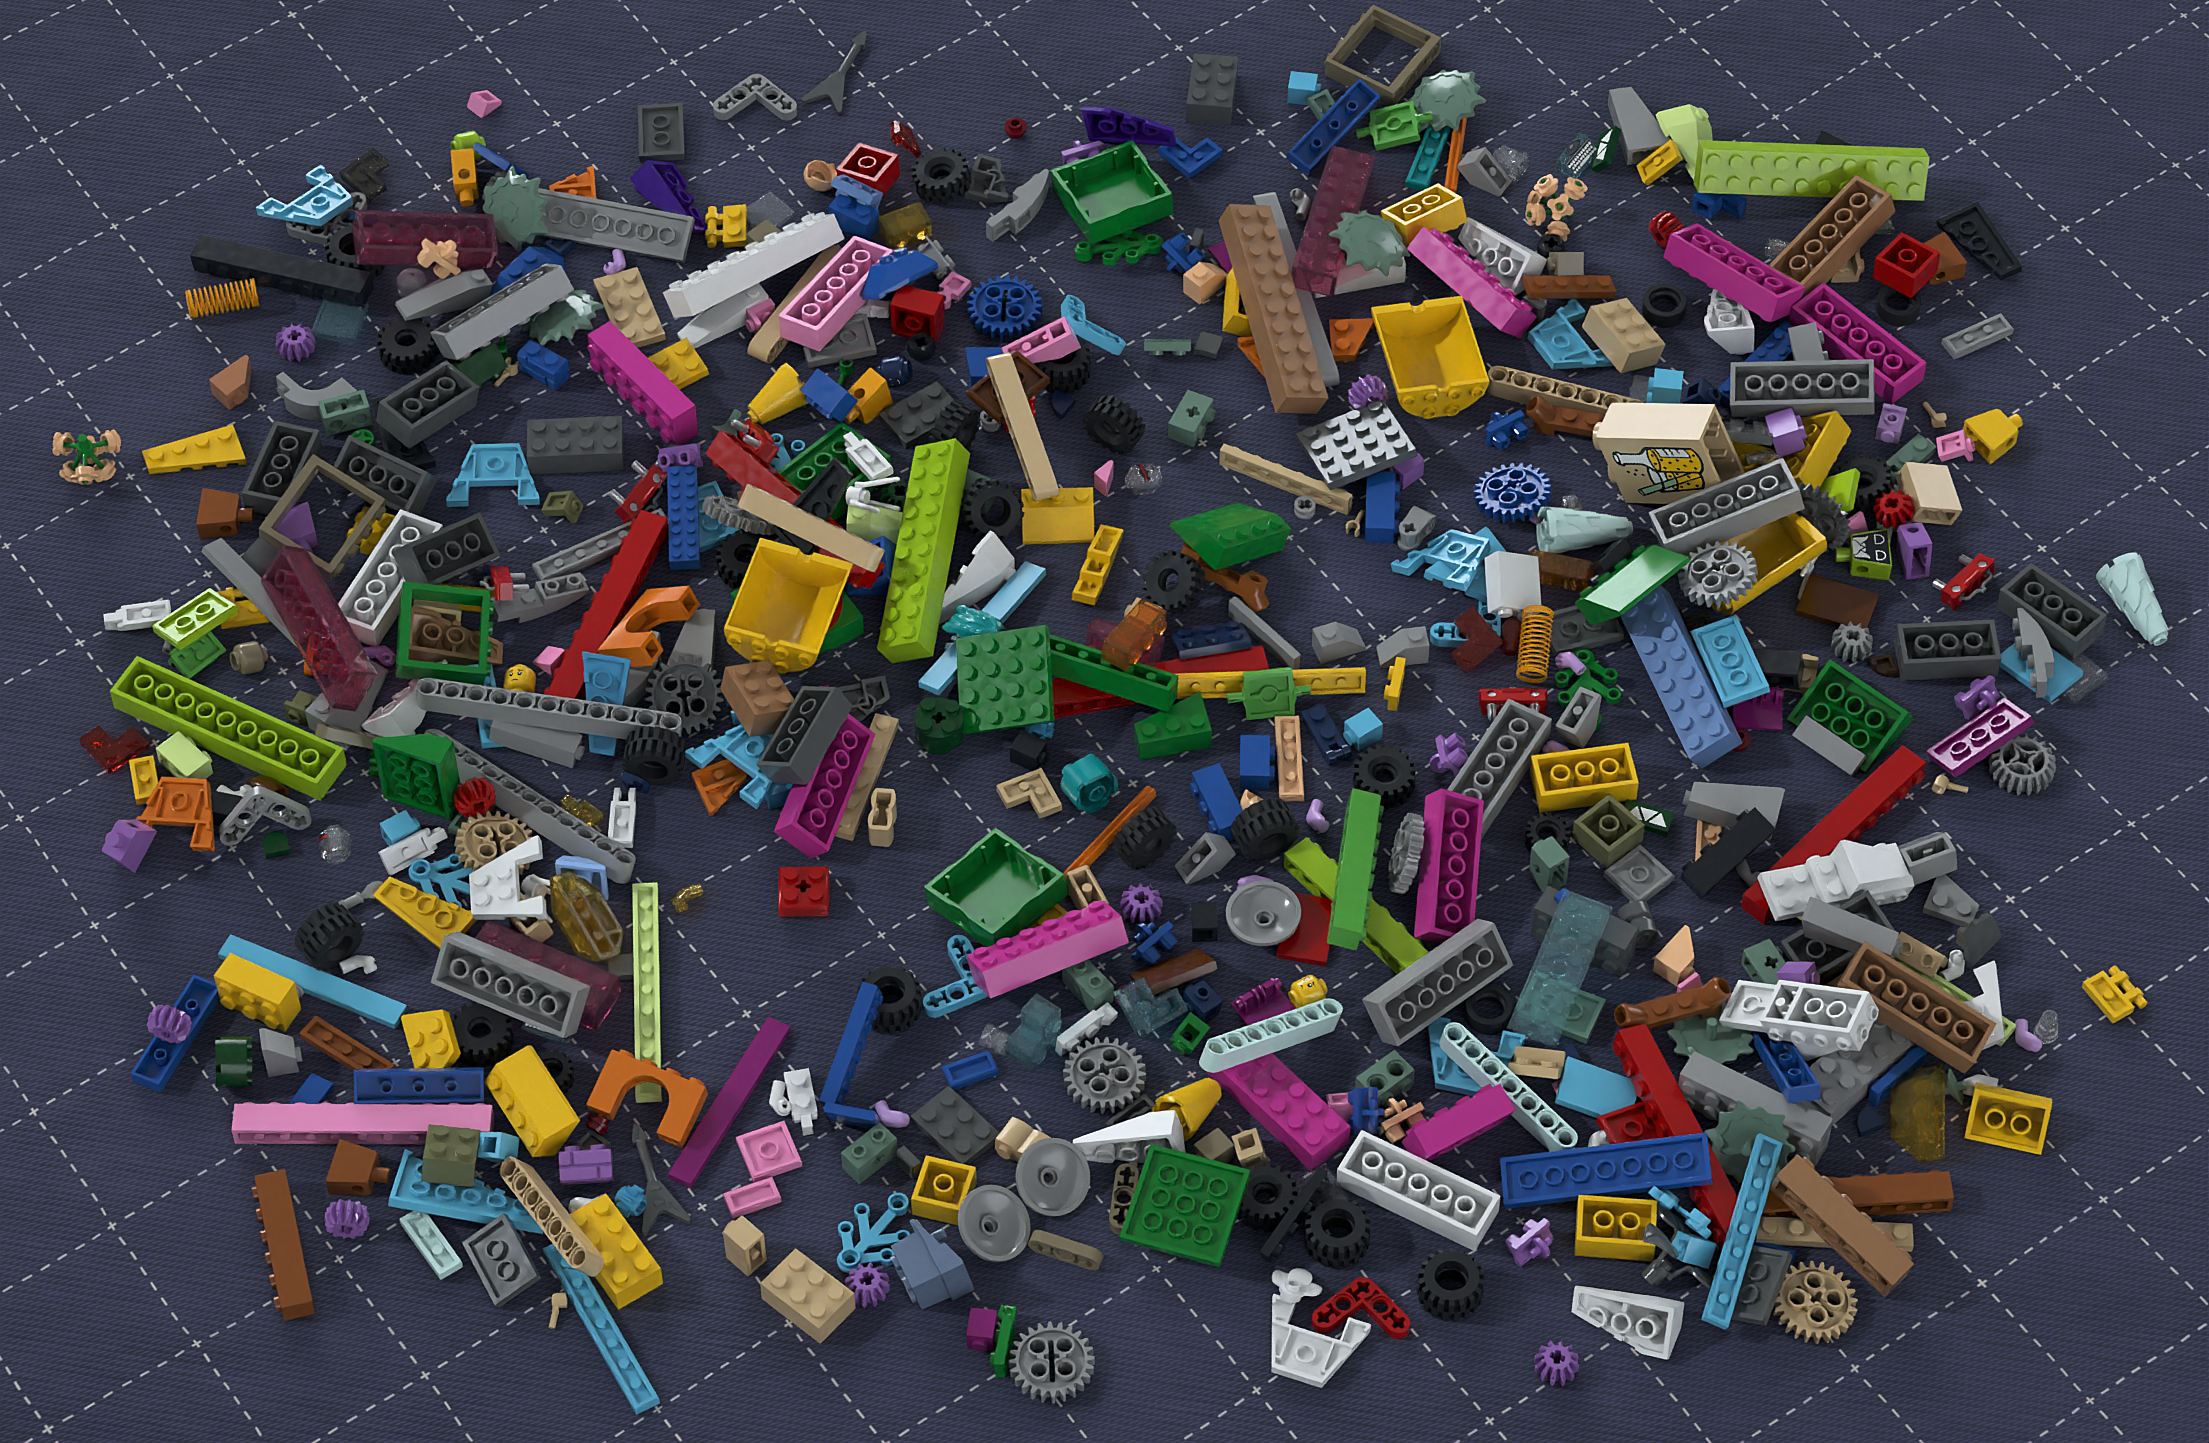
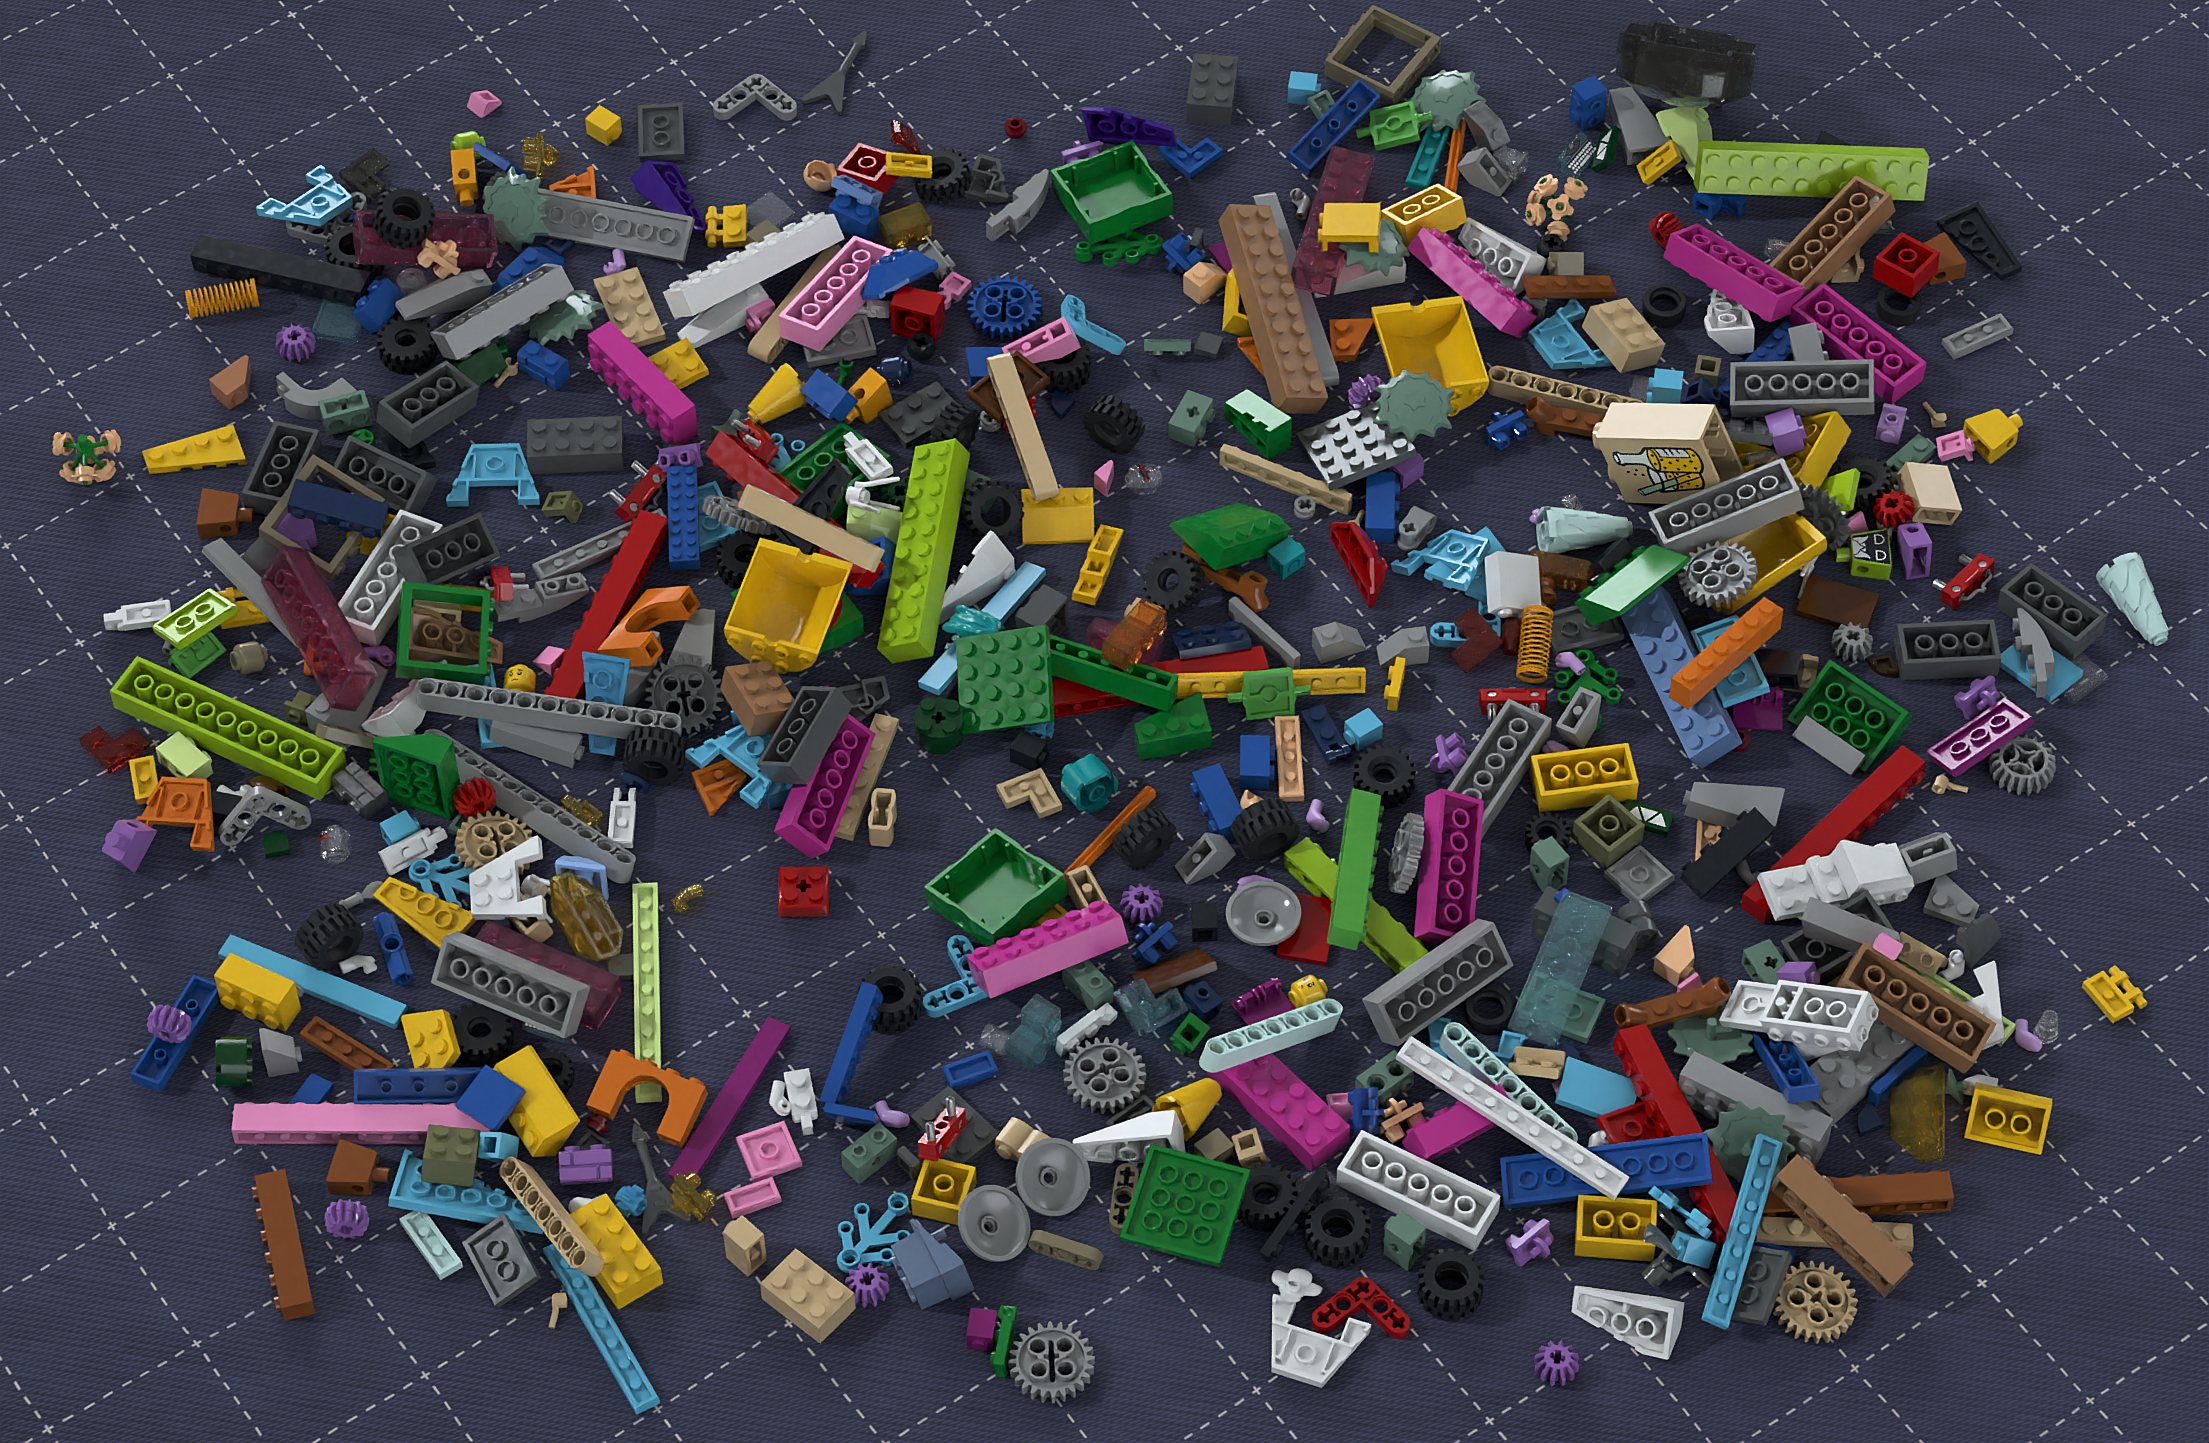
(338, 508): none -> dark blue brick
(359, 790): none -> flat silver brick
(377, 305): none -> blue brick
(396, 959): none -> blue piece
(406, 203): none -> black tyre
(490, 1098): none -> blue tile
(541, 155): none -> clear yellow hips
(603, 125): none -> yellow brick
(688, 1199): none -> clear yellow hips
(908, 168): none -> yellow tile
(942, 1131): none -> red piece
(1045, 608): none -> dark grey brick
(1260, 423): none -> green wedge
(1286, 557): none -> teal brick
(1350, 224): none -> yellow panel
(1360, 559): none -> red wedge
(1404, 1240): none -> sand green brick
(1414, 405): none -> sand green piece
(1485, 126): none -> flat silver slope
(1512, 492): blue gear -> none
(1512, 1118): none -> white plate
(1547, 588): none -> dark orange wheel
(1588, 103): none -> blue brick
(1686, 64): none -> clear smoke windscreen
(1708, 368): none -> dark tan brick
(1726, 653): none -> orange brick
(1887, 946): none -> bright pink slope

